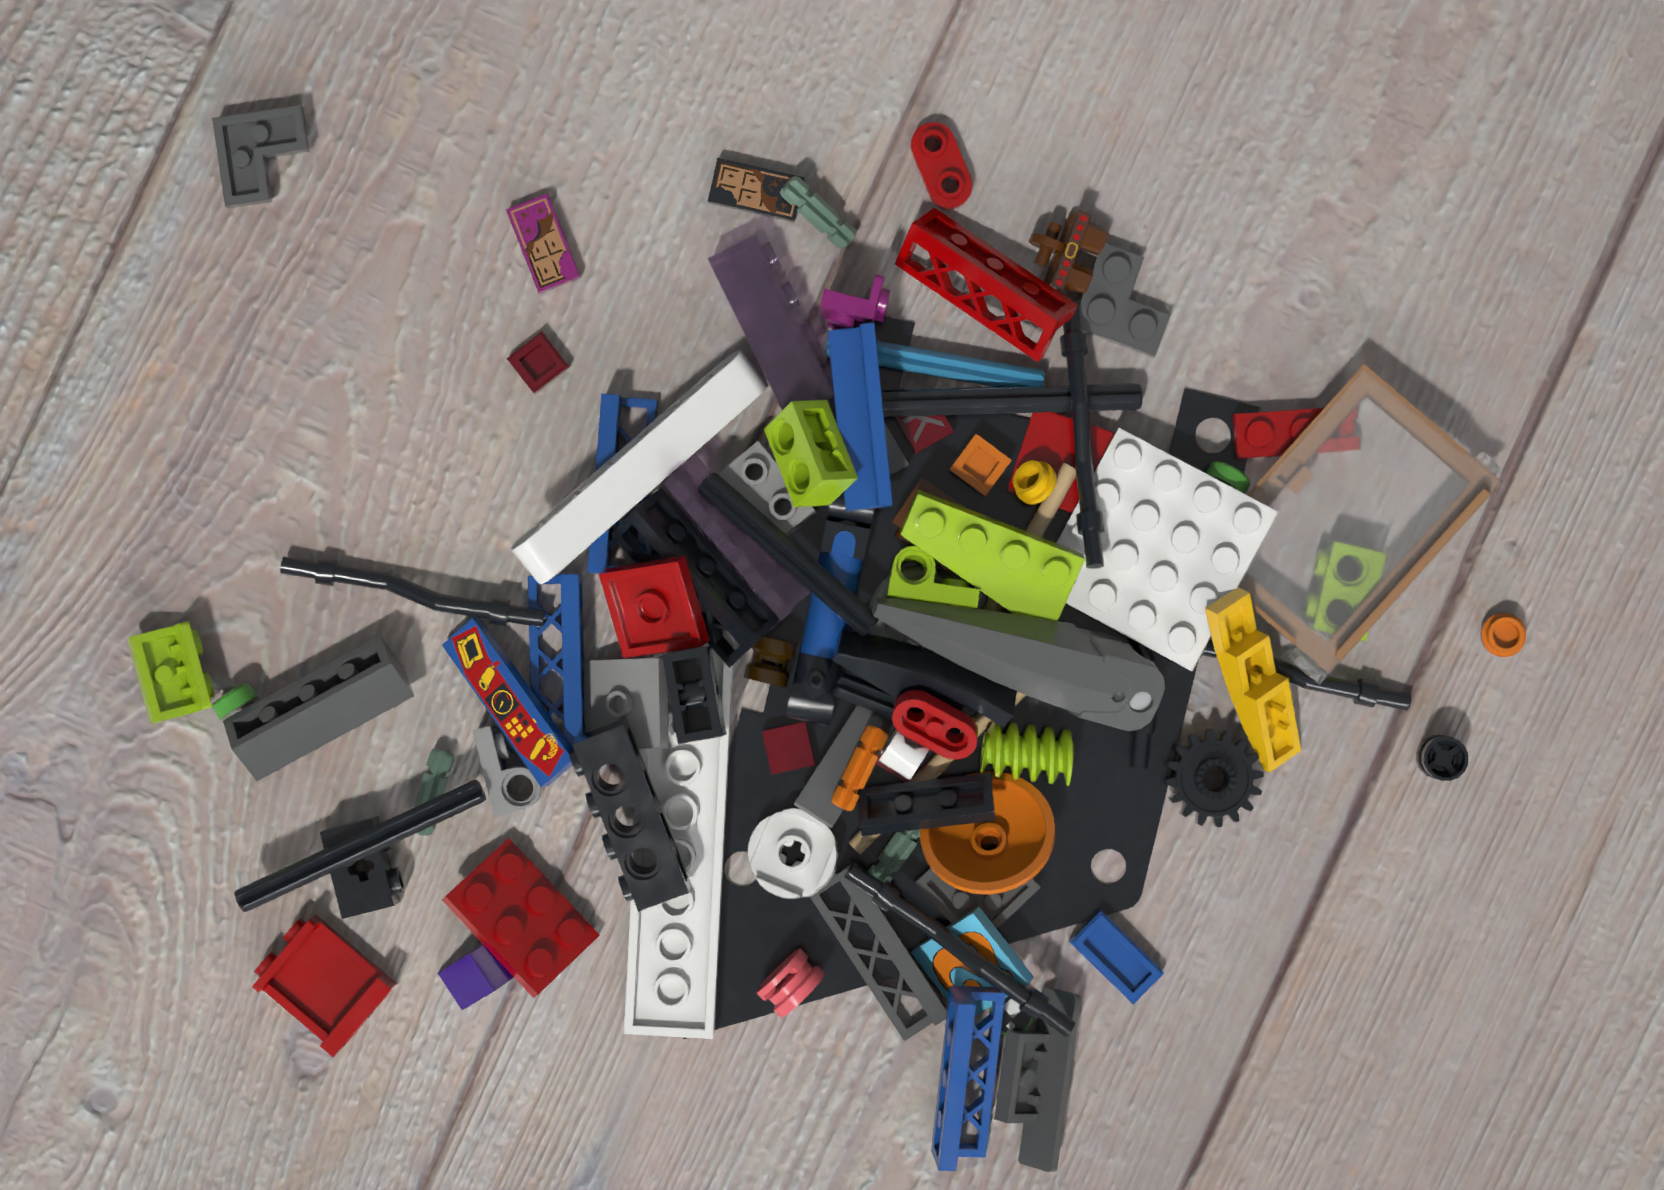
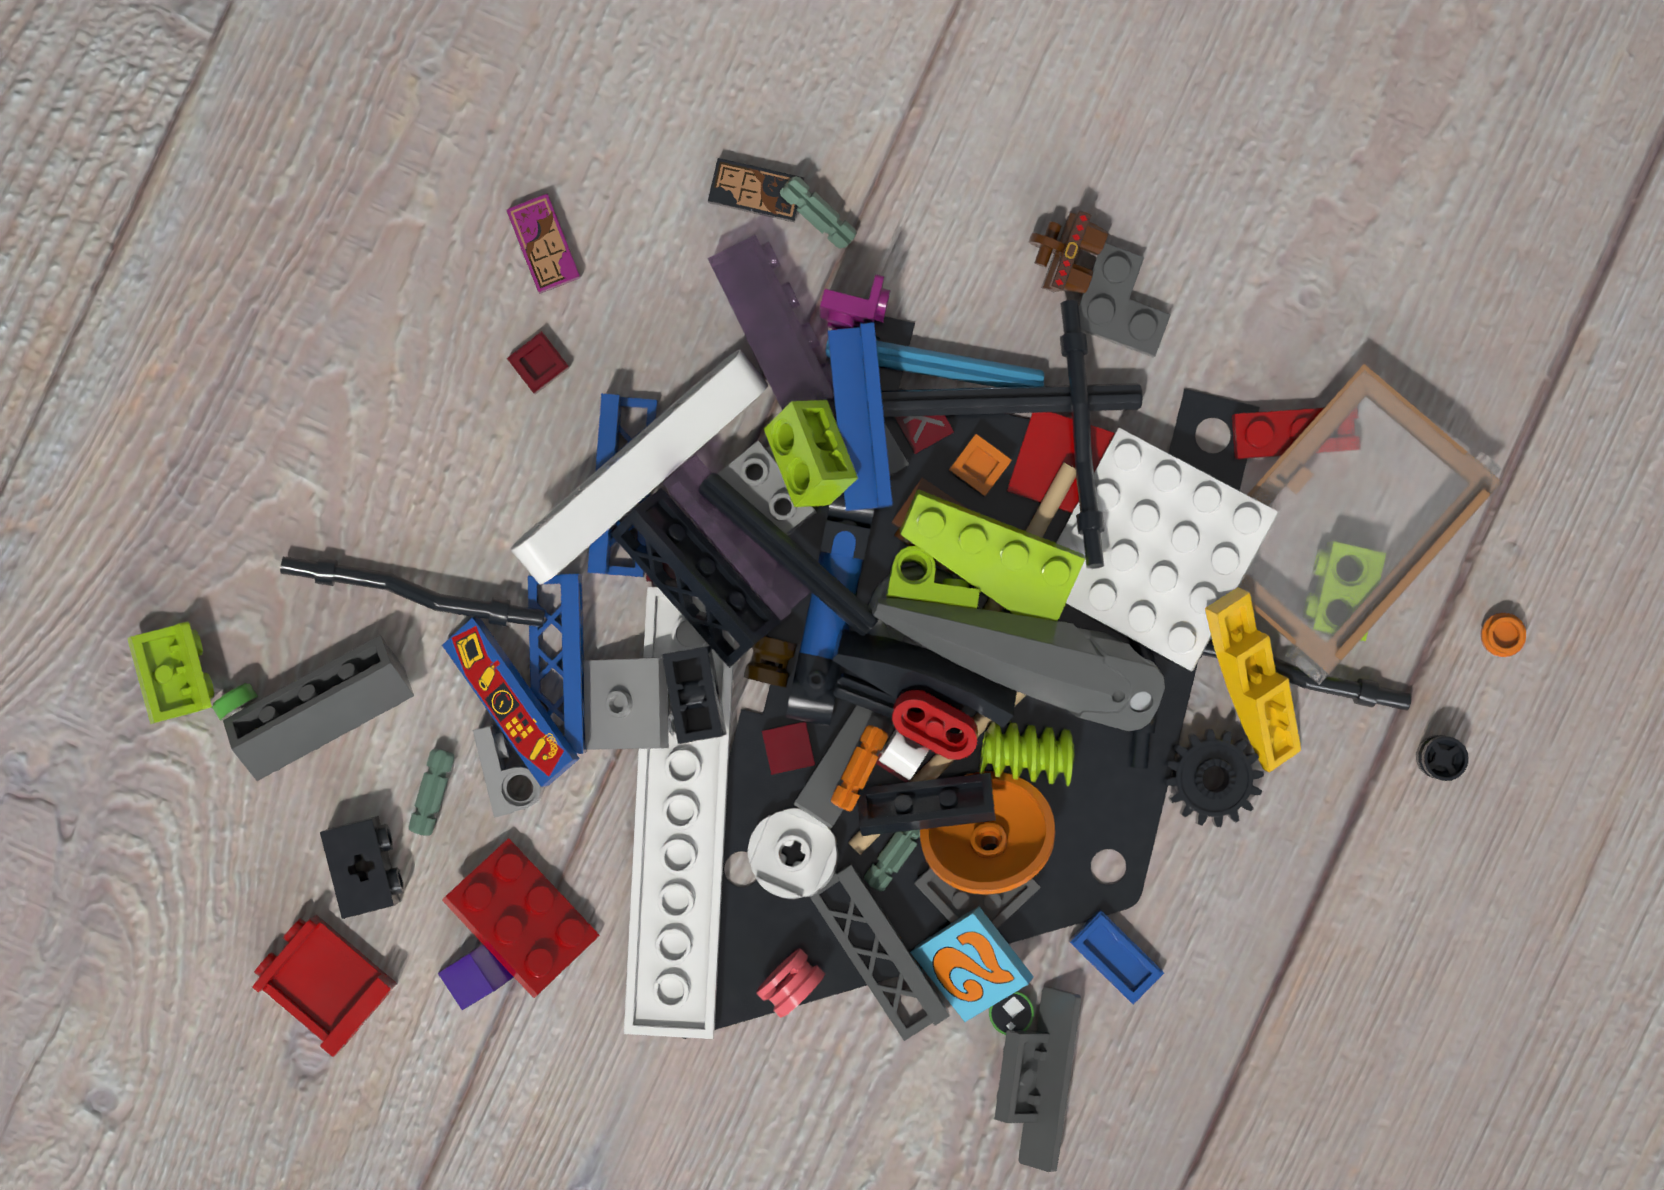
(247, 141): dark grey plate -> none
(360, 845): black axle -> none
(617, 746): black brick -> none
(654, 607): red tile -> none
(940, 165): red plate -> none
(957, 1072): blue fence -> none
(986, 274): red fence -> none
(1031, 1000): black bar -> none
(1034, 481): yellow plate -> none
(1229, 475): bright green tile -> none

